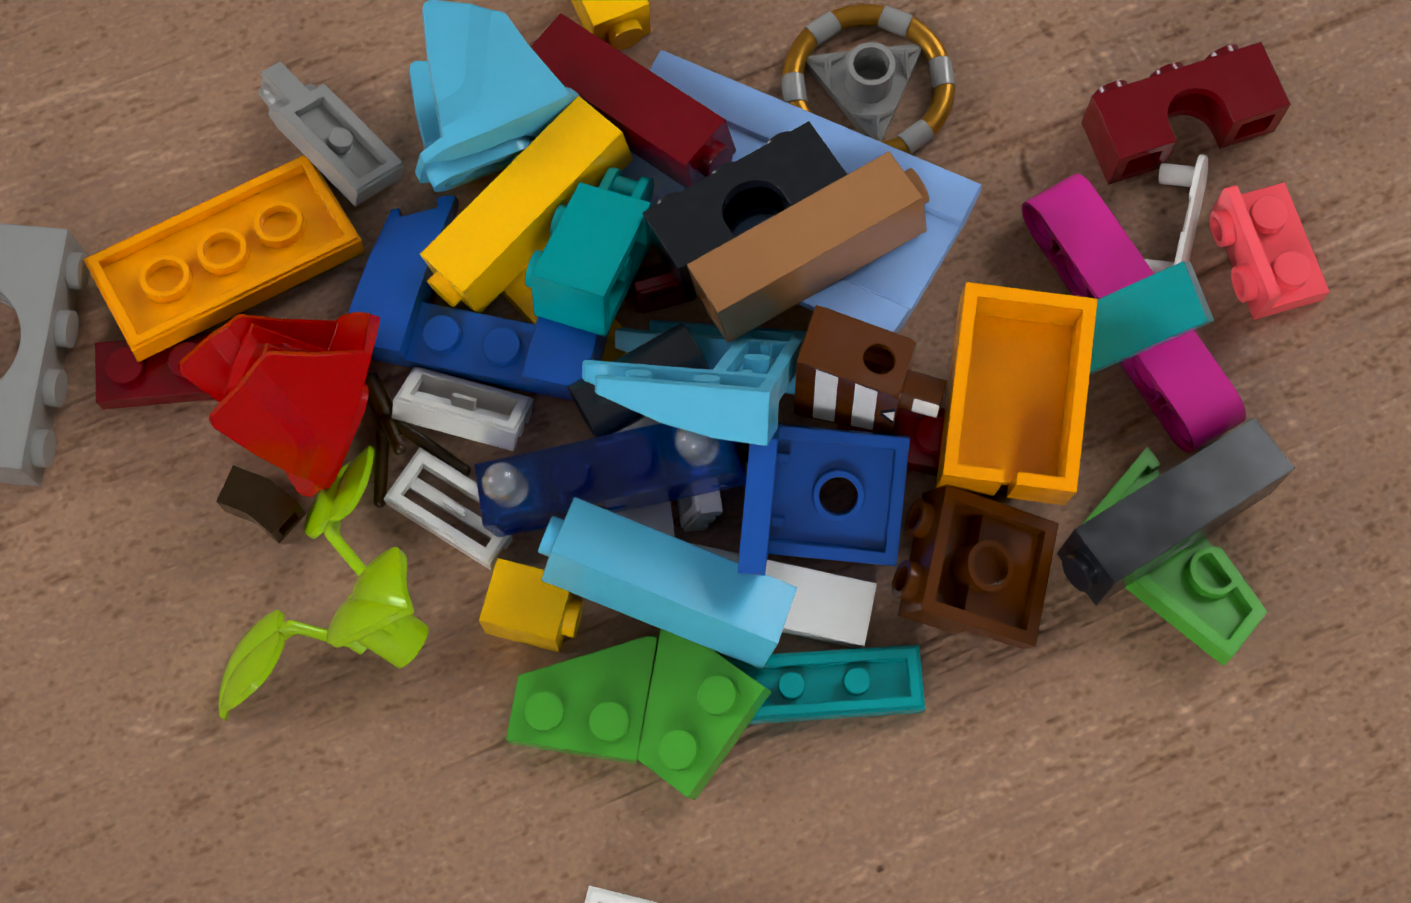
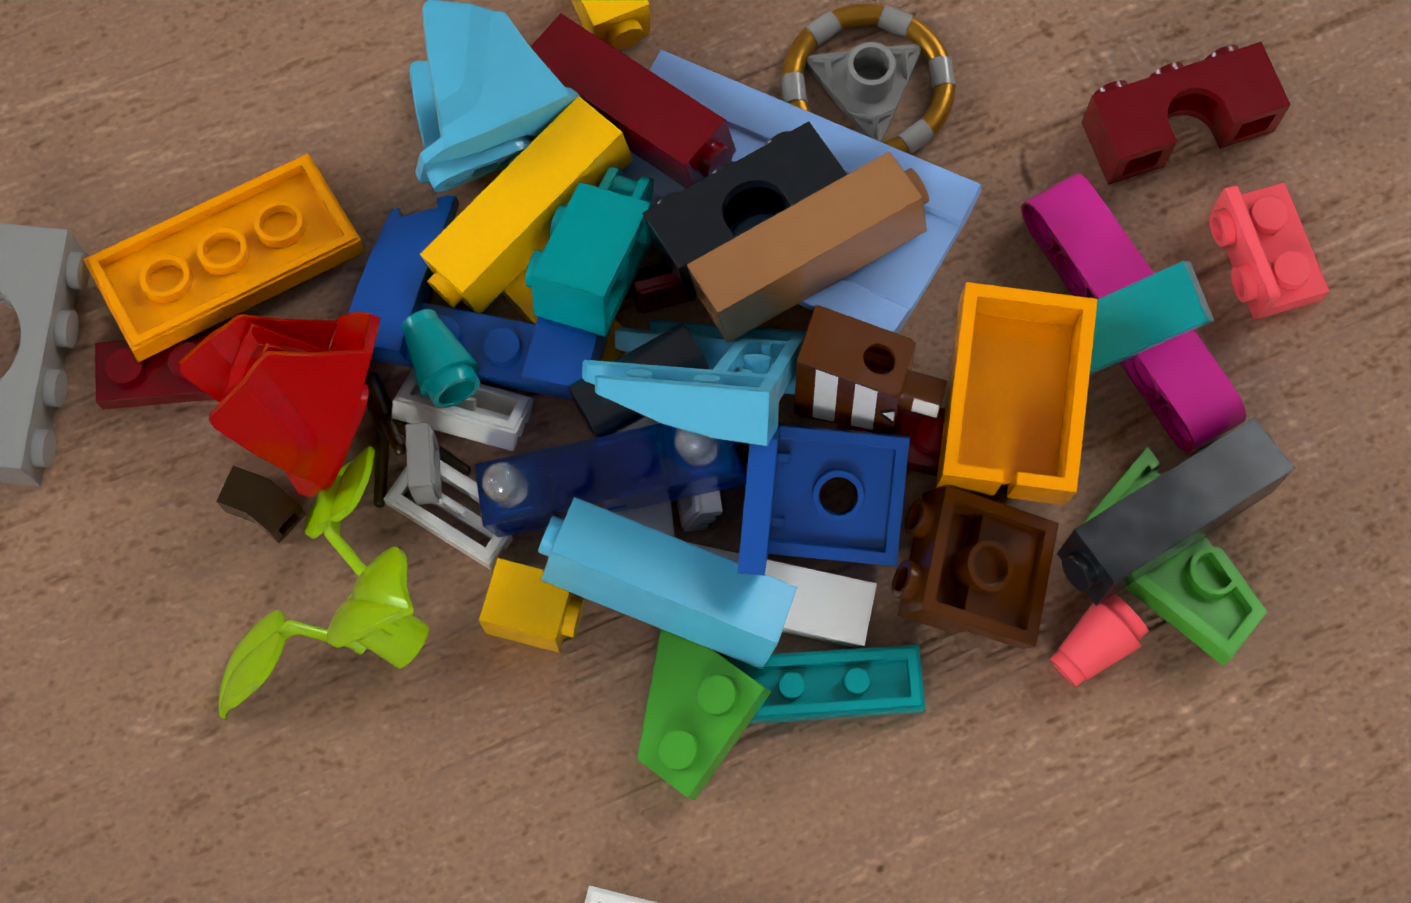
(329, 135): light grey hinge -> none
(423, 463): none -> light grey tile
(439, 360): none -> teal cone
(587, 703): bright green wing -> none
(1099, 640): none -> coral cone
(1191, 177): white piece -> none

